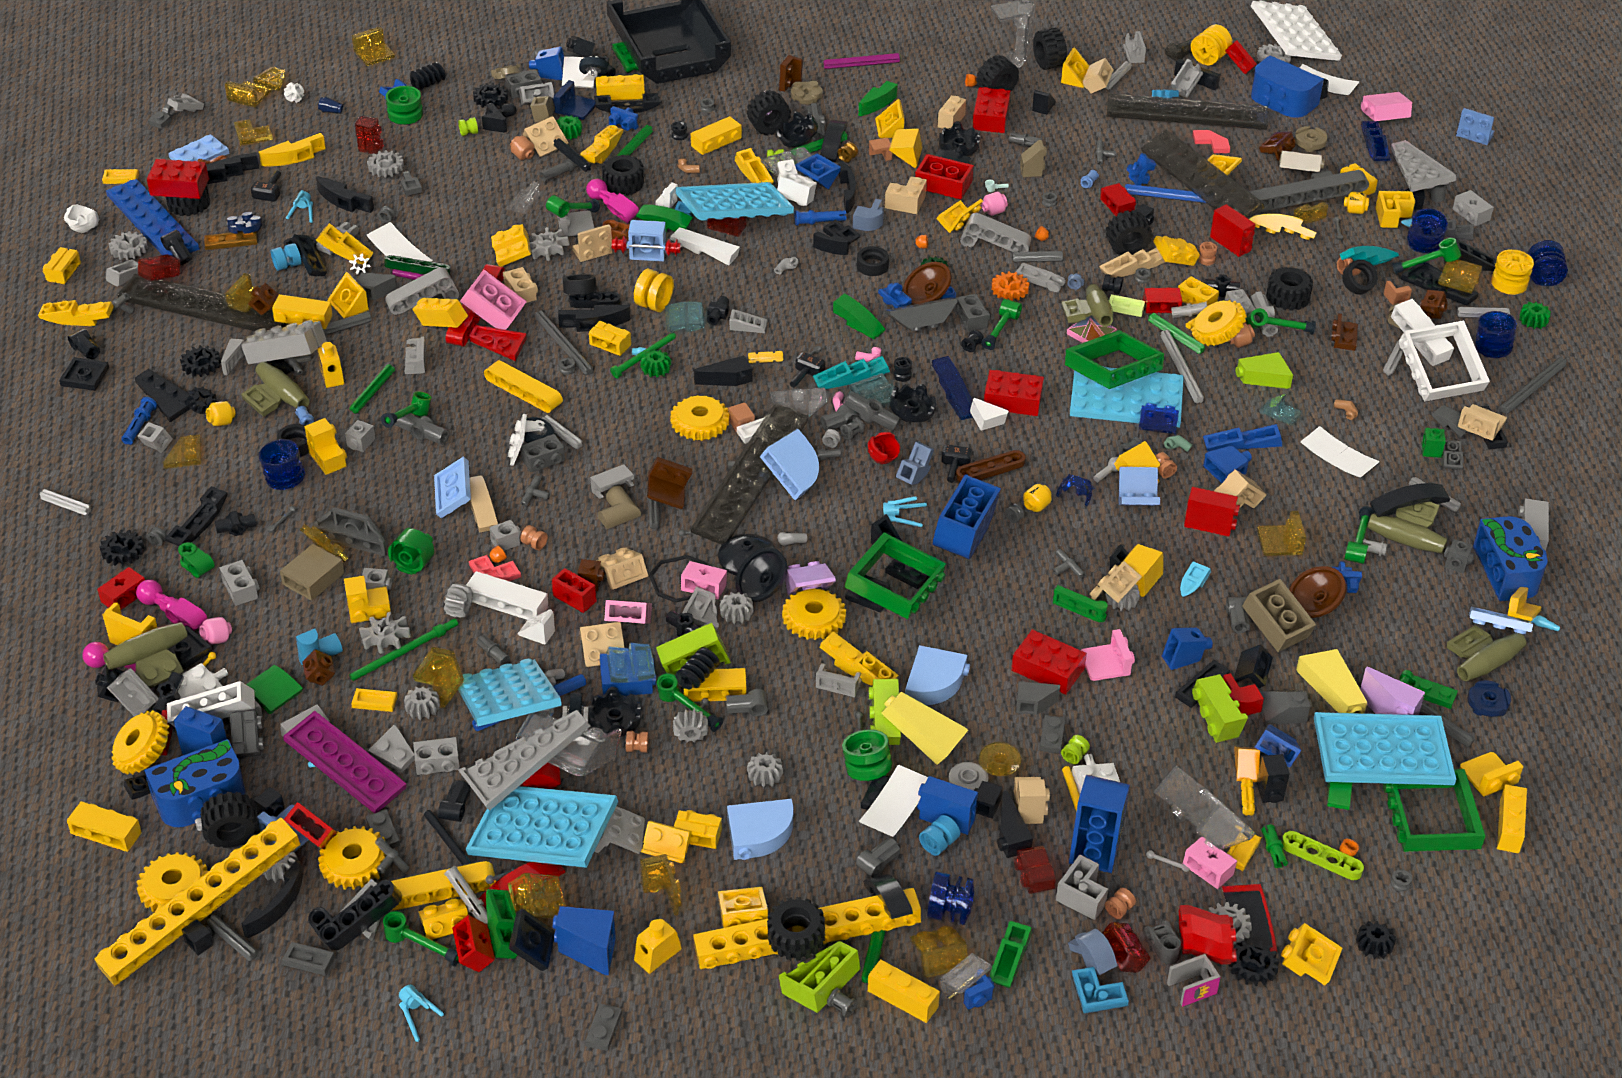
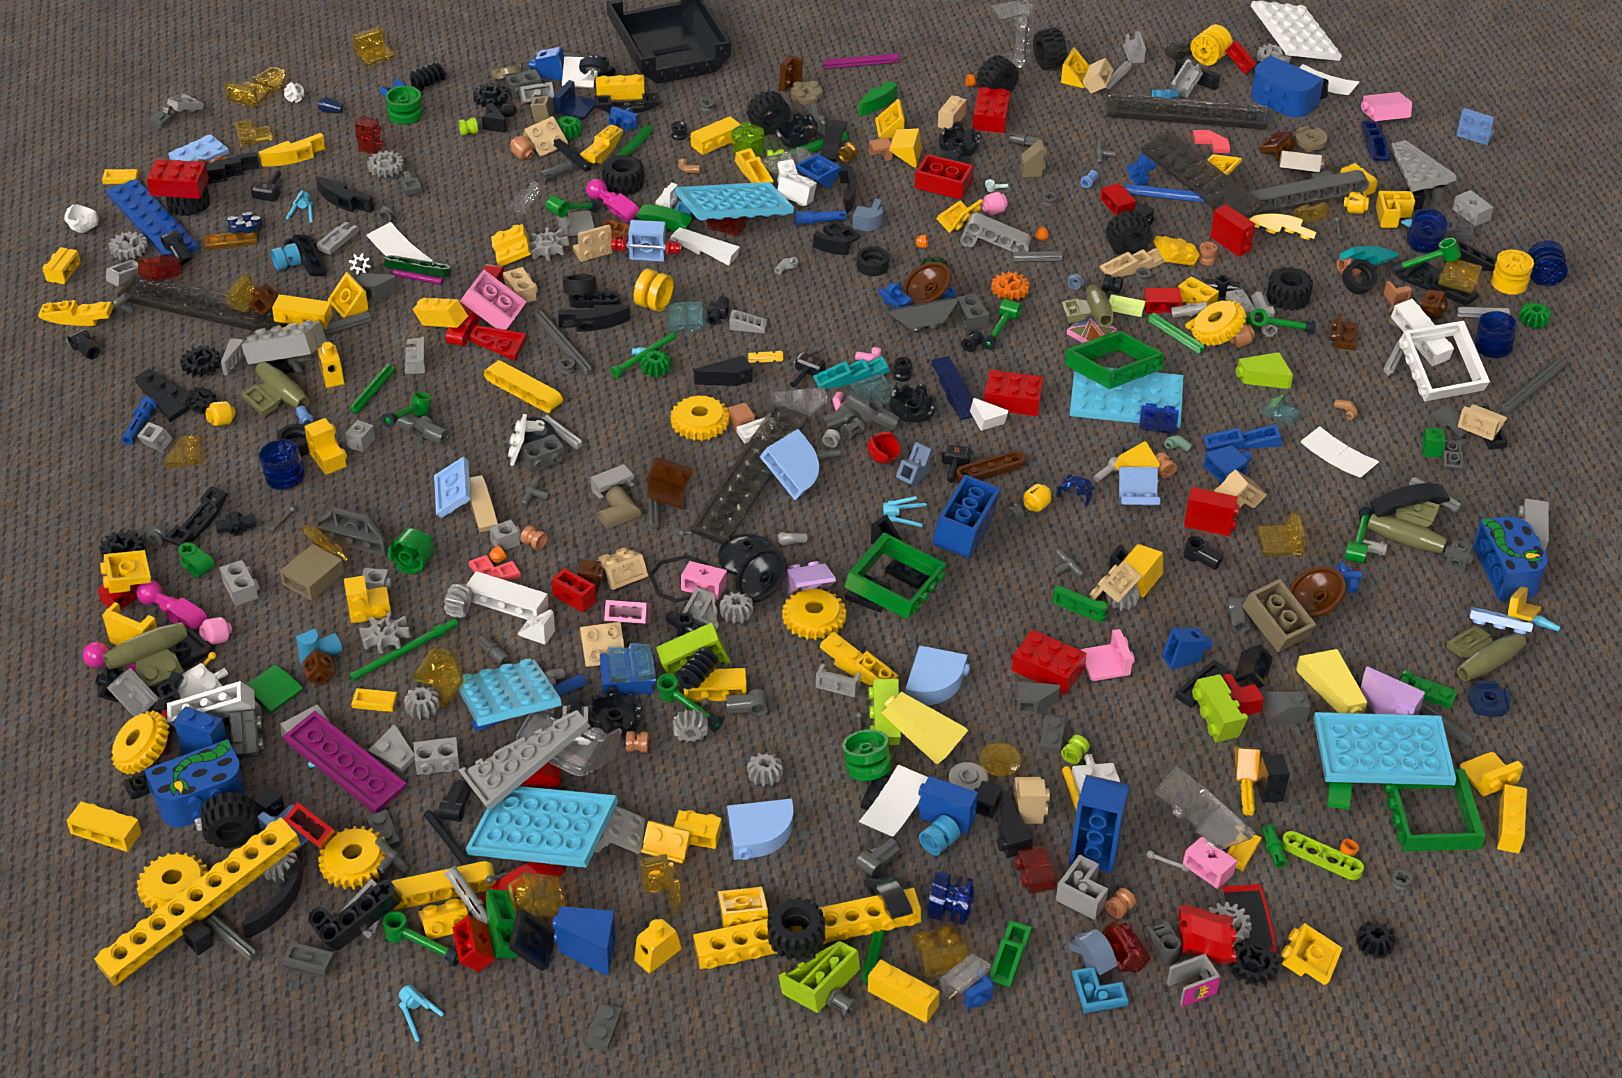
(65, 502): axle -> none
(84, 373): black plate -> none
(124, 570): none -> yellow plate
(343, 244): yellow slope -> none
(426, 286): light grey beam -> none
(580, 46): black brick -> none
(610, 338): yellow brick -> none
(624, 57): green plate -> none
(746, 137): none -> clear neon green brick
(857, 316): green slope -> none
(908, 197): tan brick -> none
(1041, 277): light grey hinge -> none
(1042, 102): black slope -> none
(1182, 366): light grey axle -> none
(1194, 578): medium azure plate -> none
(1197, 551): none -> black piece
(1277, 742): blue torso -> none

